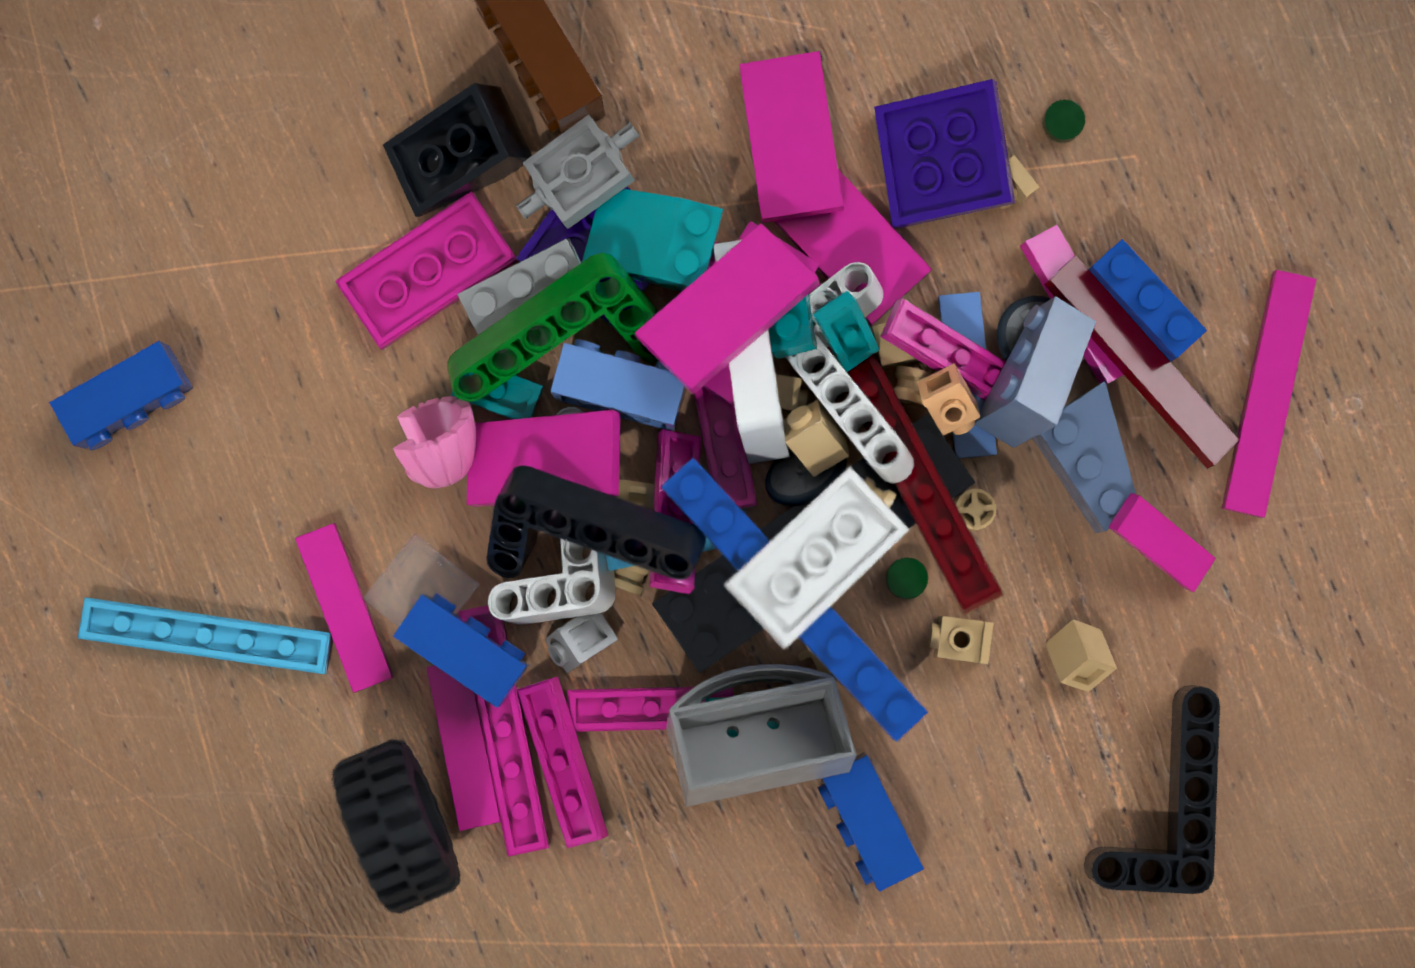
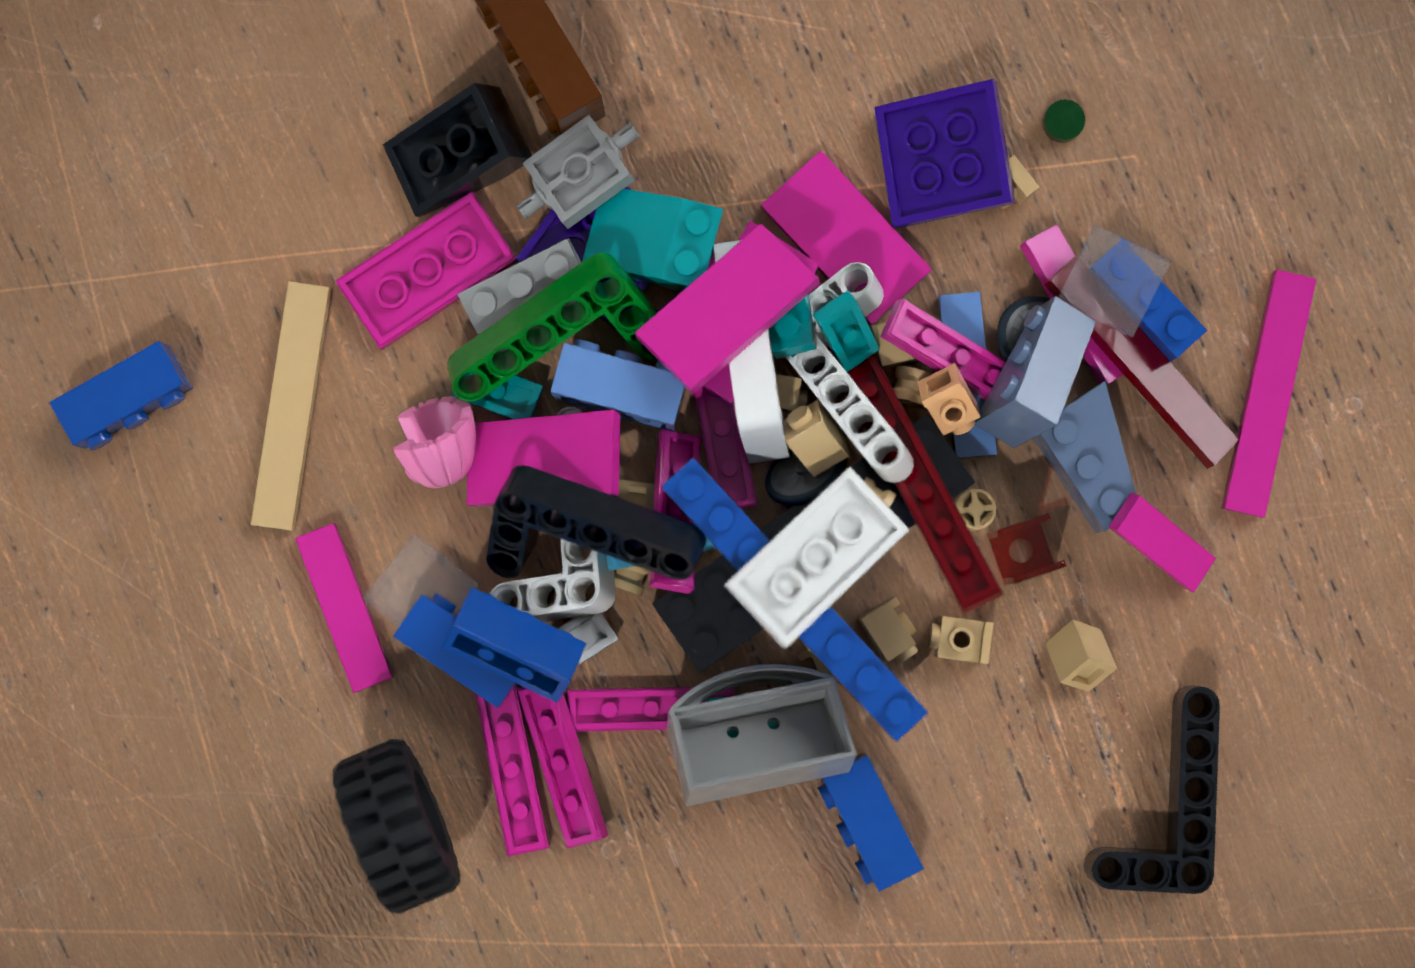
(205, 635): medium azure tile -> none
(291, 406): none -> tan tile
(464, 751): dark pink tile -> none
(514, 645): none -> blue brick
(791, 137): dark pink tile -> none
(890, 631): none -> tan brick
(907, 578): dark green tile -> none
(1041, 559): none -> clear red piece
(1114, 280): none -> clear tile

